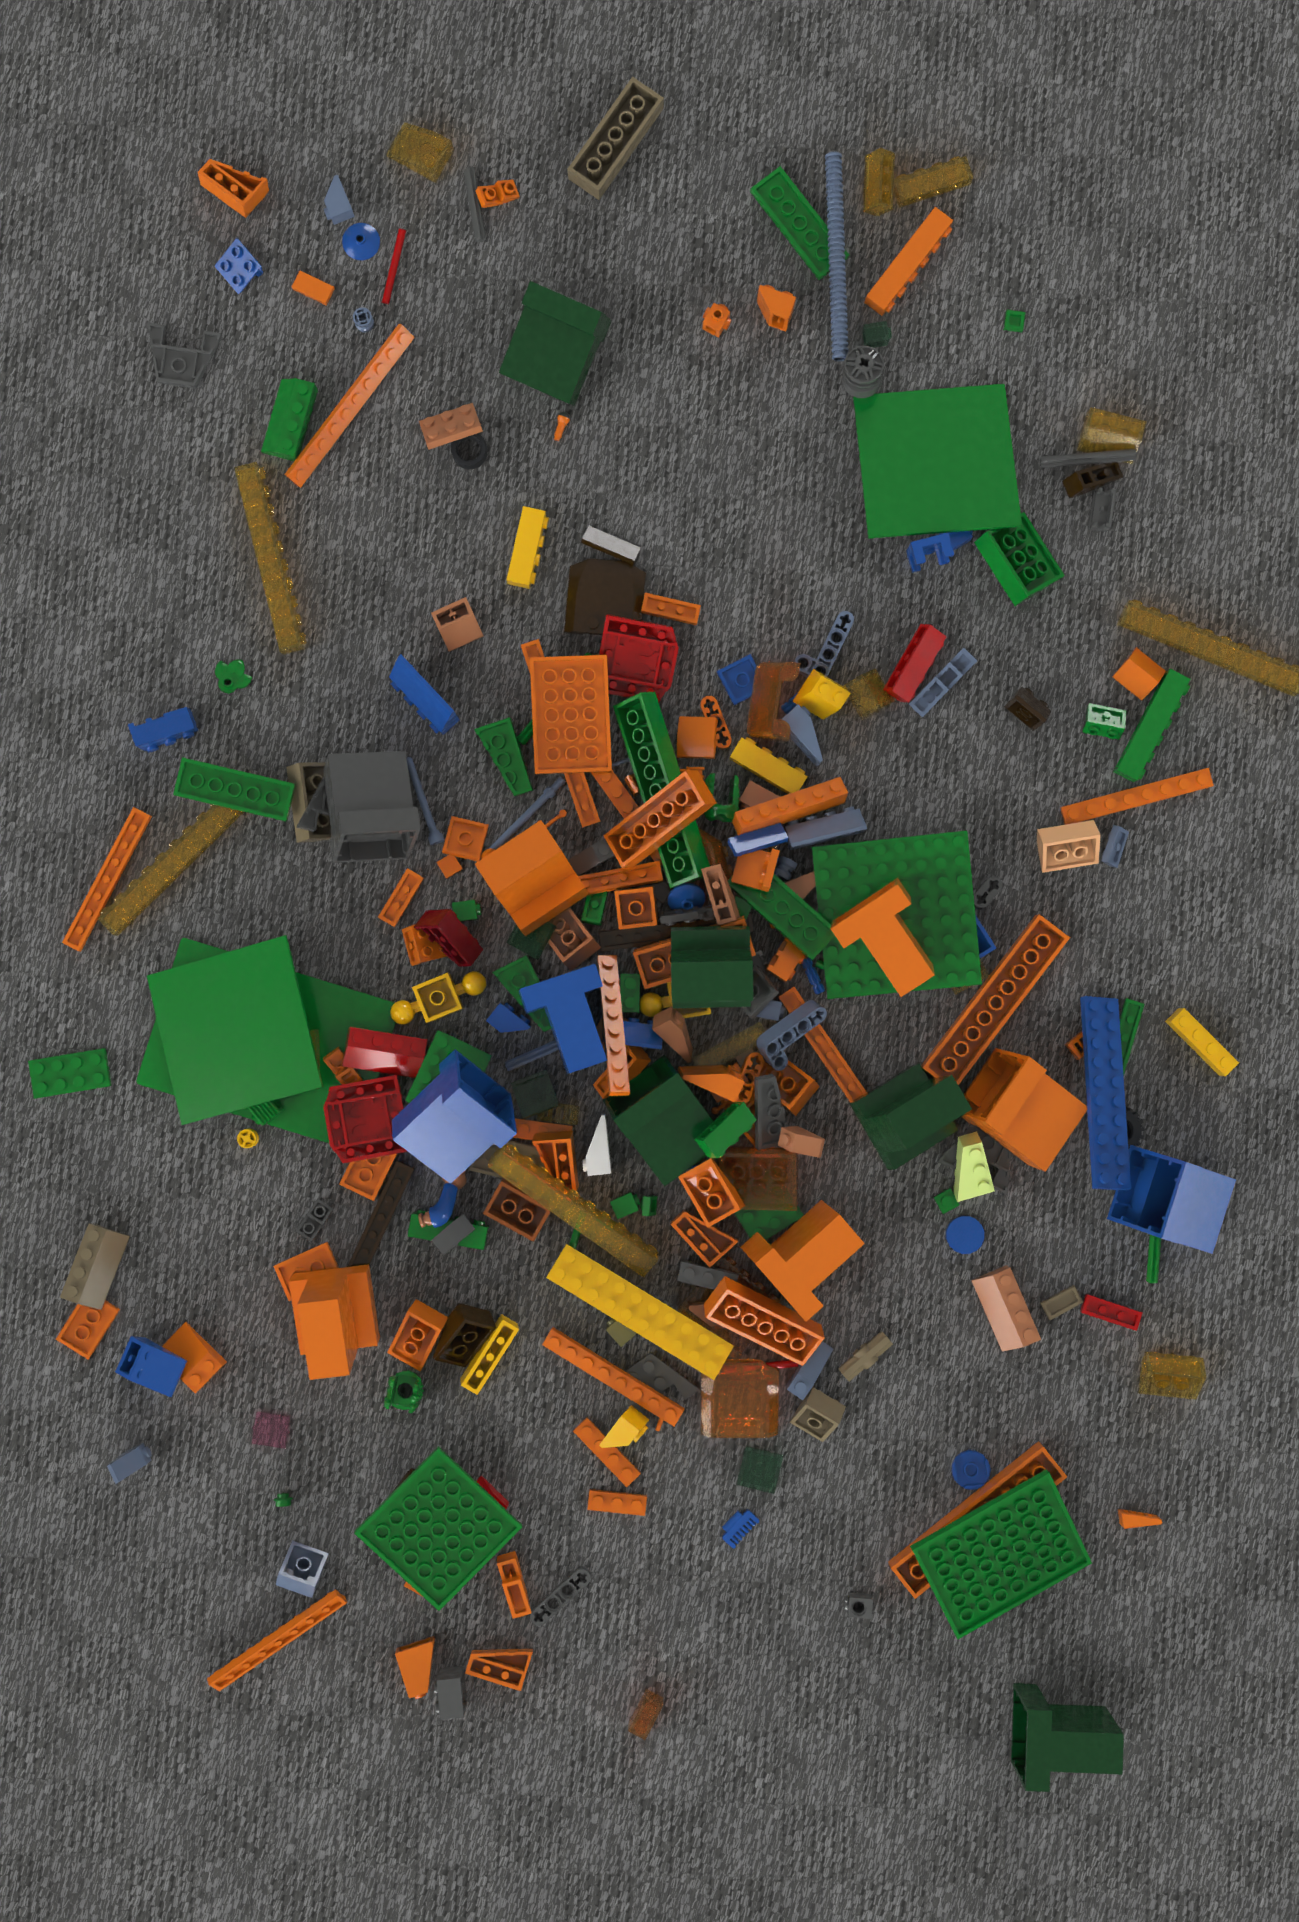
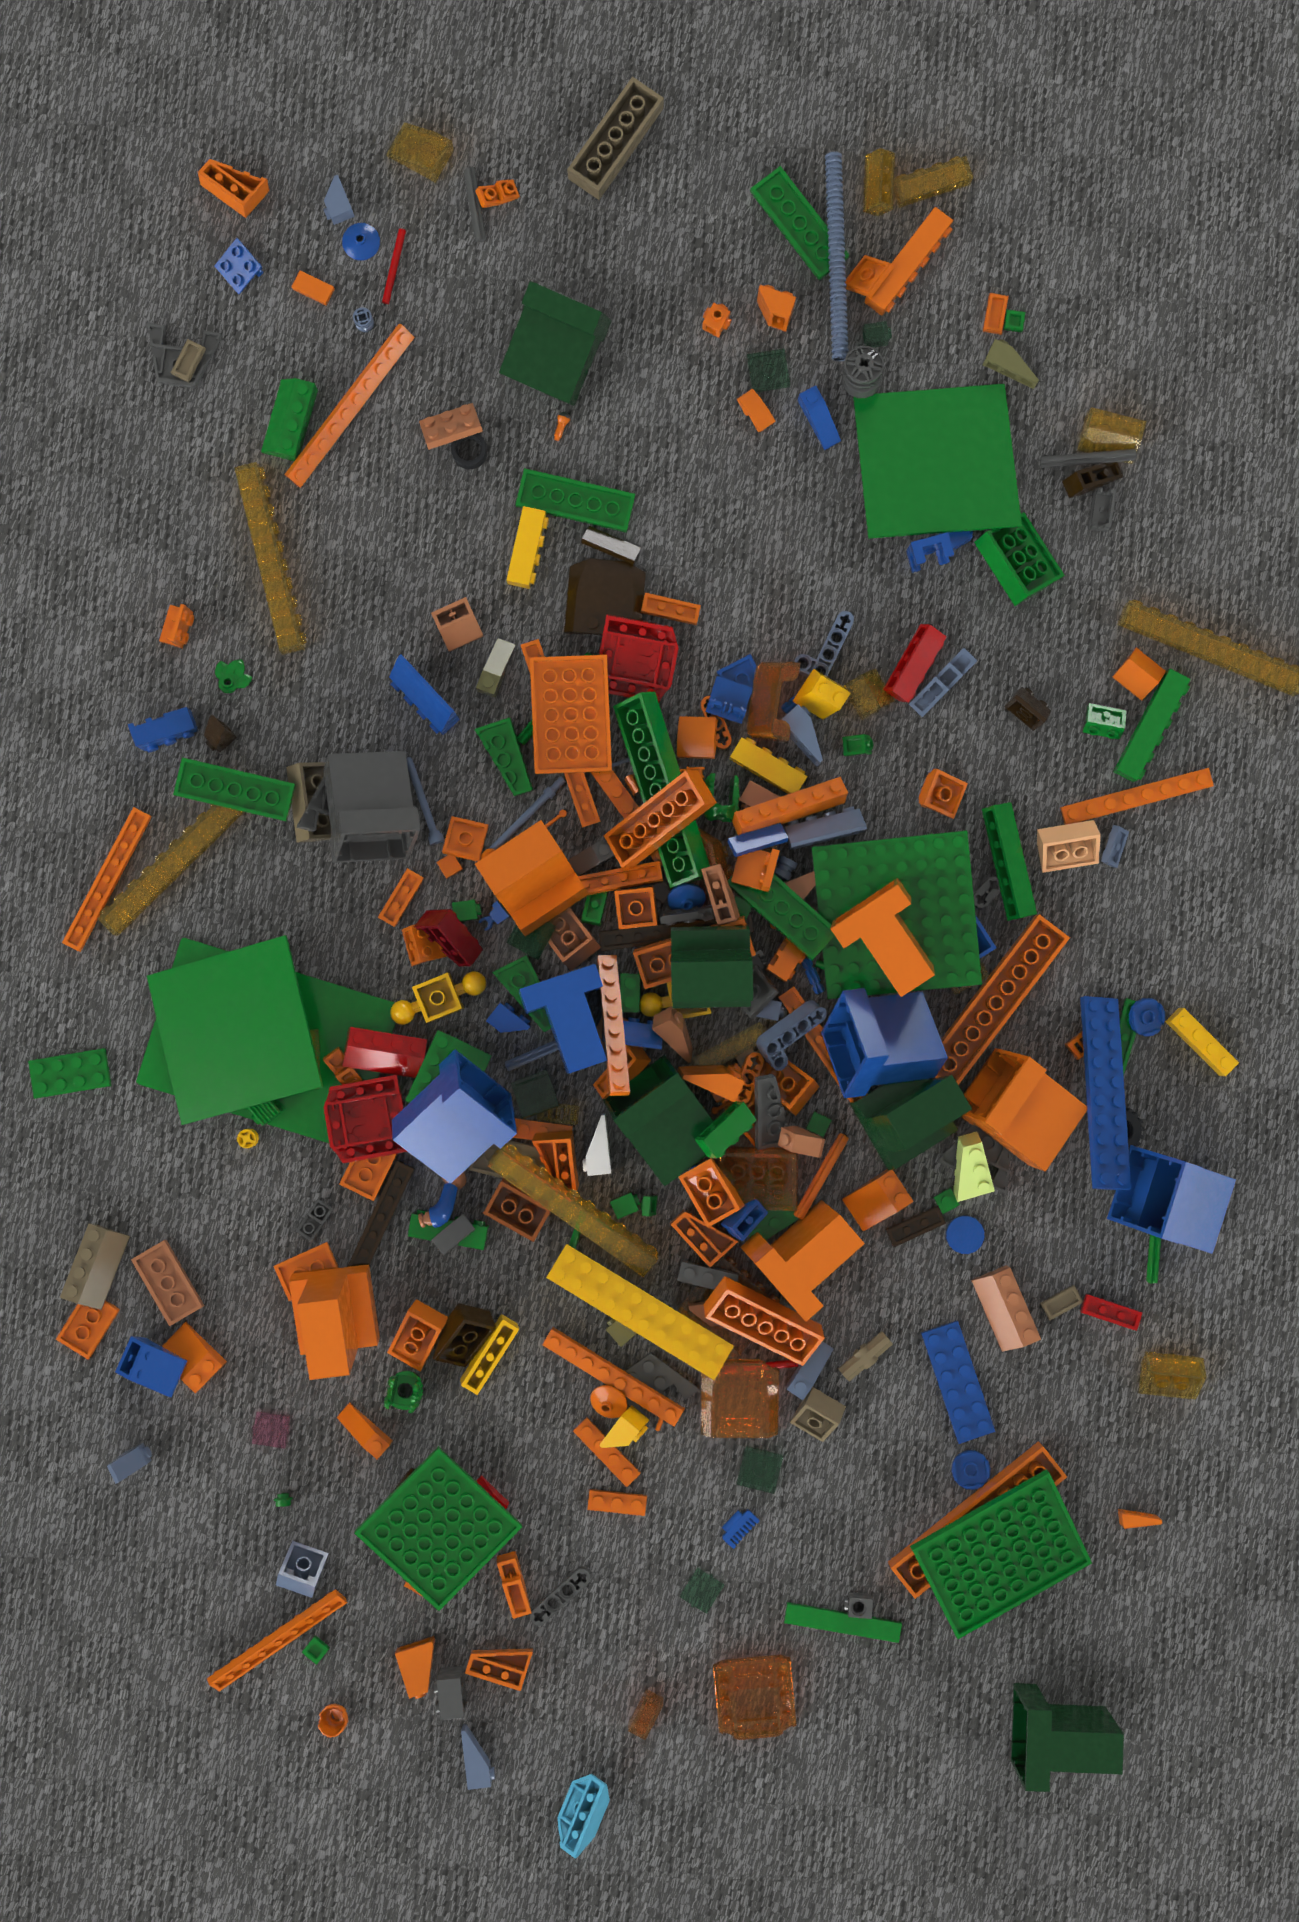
(167, 1282): none -> nougat plate
(177, 625): none -> orange bracket
(188, 360): none -> dark tan tile
(218, 734): none -> dark brown slope
(315, 1649): none -> green plate
(328, 1725): none -> orange hair
(364, 1431): none -> orange slope
(477, 1764): none -> sand blue slope
(495, 668): none -> slope
(498, 915): none -> blue piece
(576, 500): none -> green plate
(582, 1813): none -> medium azure wedge
(608, 1401): none -> orange dish
(701, 1590): none -> clear green piece
(729, 699): none -> blue hinge
(745, 1220): none -> blue slope
(754, 1696): none -> clear orange wedge
(756, 409): none -> orange slope
(768, 370): none -> clear green tile
(818, 1124): none -> green tile
(819, 417): none -> blue slope
(821, 1176): none -> orange axle
(840, 1622): none -> green tile
(857, 745): none -> green bracket
(868, 276): none -> orange tile
(877, 1199): none -> orange slope
(881, 1040): none -> blue piece
(915, 1226): none -> dark brown tile
(942, 793): none -> orange slope
(958, 1382): none -> blue plate
(995, 313): none -> orange tile
(1007, 361): none -> olive slope
(1009, 861): none -> green brick
(1146, 1017): none -> blue tile

